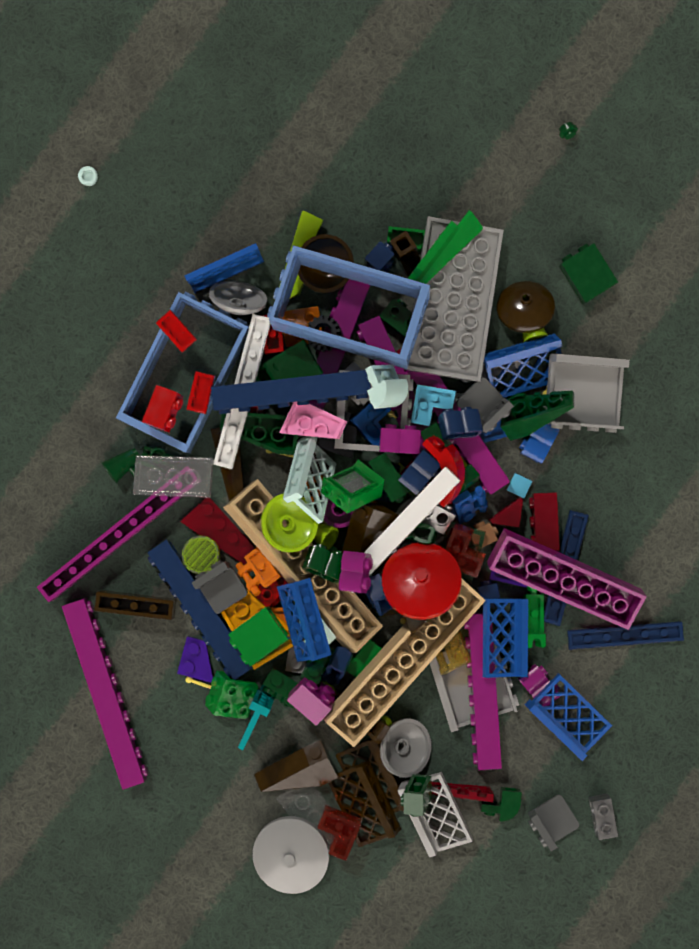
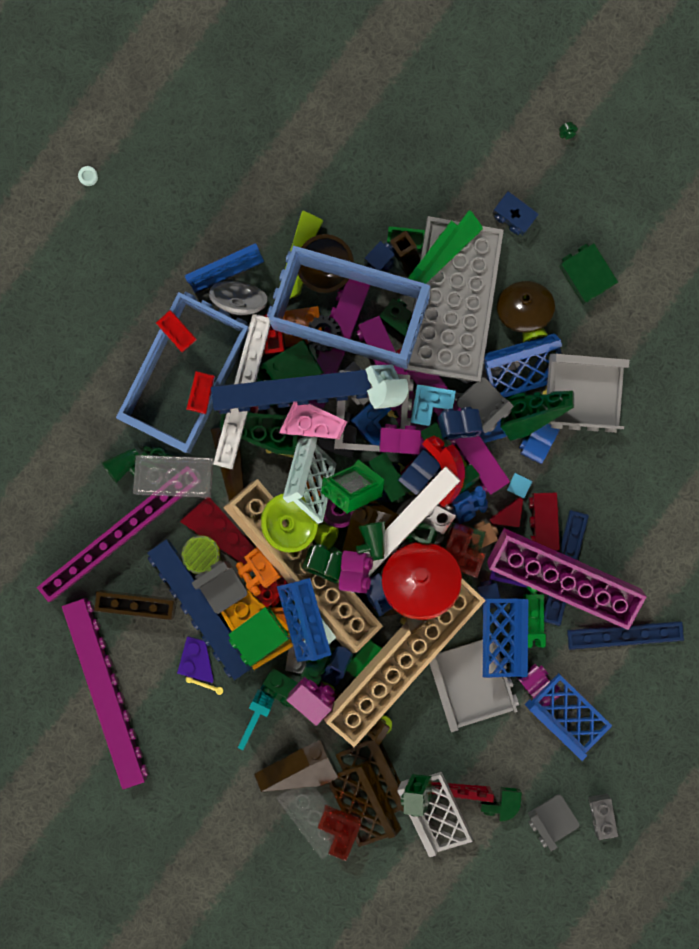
(163, 408): red brick -> none
(230, 696): green bracket -> none
(291, 855): light grey dish -> none
(374, 538): none -> dark green piece
(414, 748): light grey dish -> none
(456, 653): clear yellow plate -> none
(483, 699): magenta brick -> none
(509, 205): none -> dark blue brick

